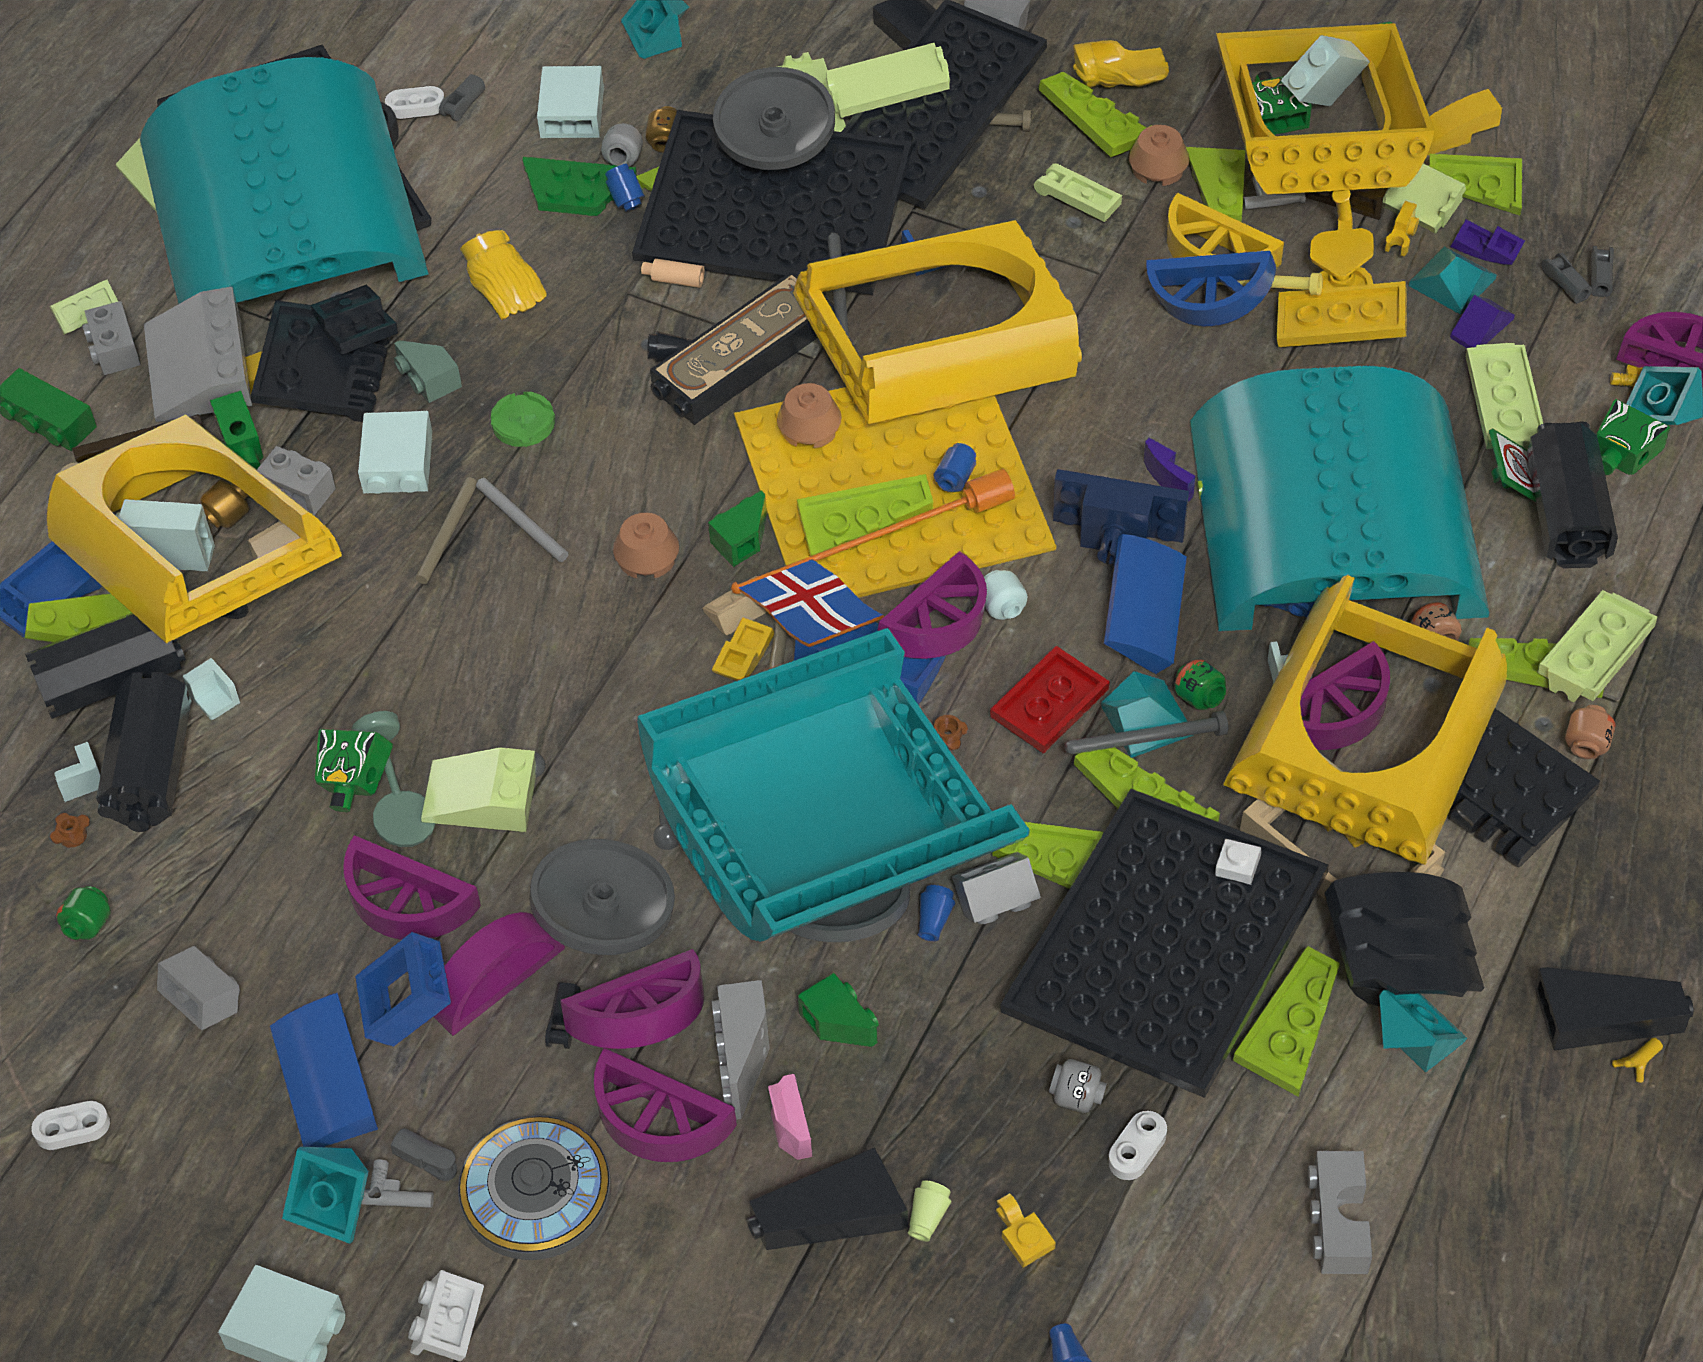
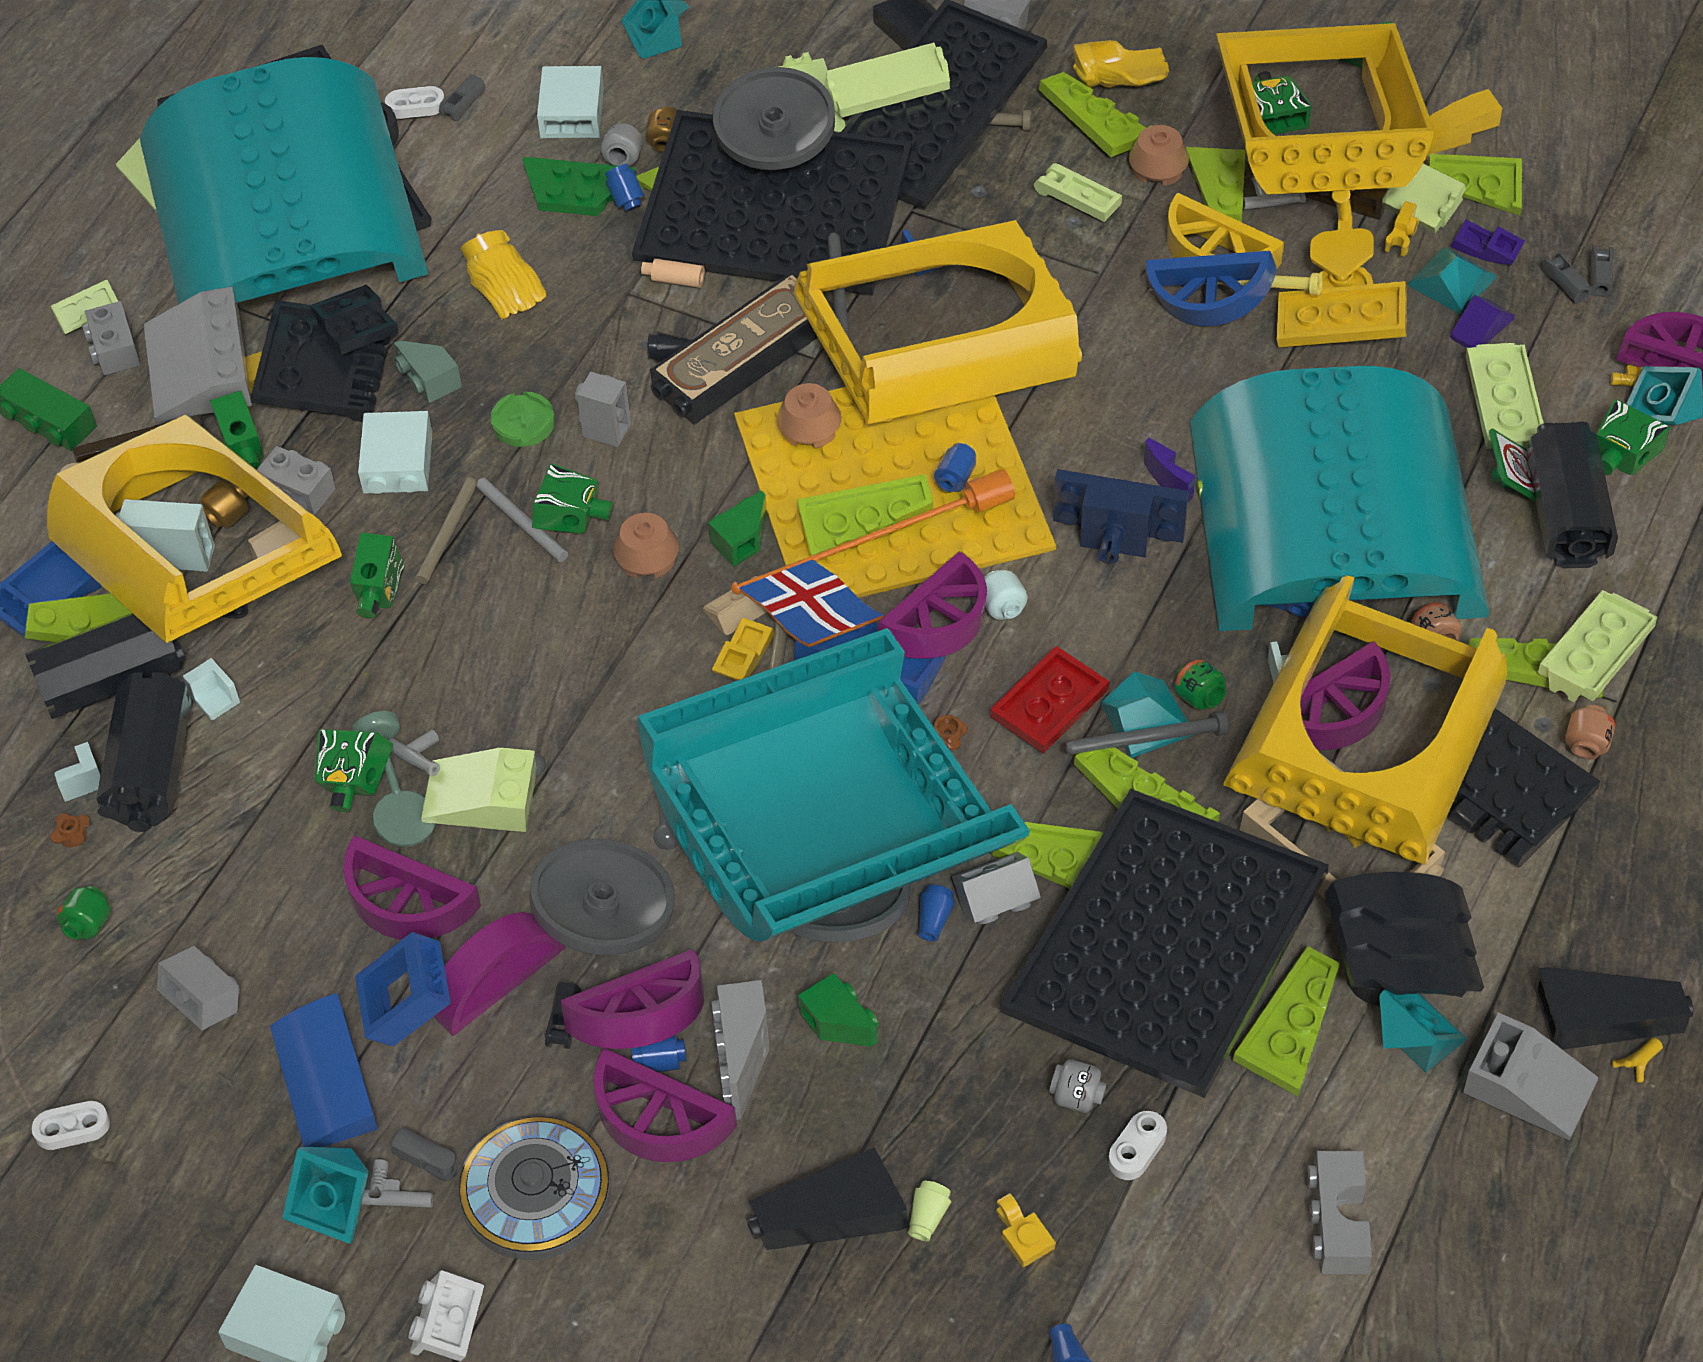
(376, 573): none -> green torso
(412, 751): none -> light grey piece
(568, 502): none -> green torso
(603, 408): none -> light grey brick
(661, 1055): none -> blue brick
(789, 1118): bright pink slope -> none
(1145, 602): blue slope -> none
(1238, 861): white plate -> none
(1325, 71): light aqua brick -> none
(1530, 1077): none -> light grey slope

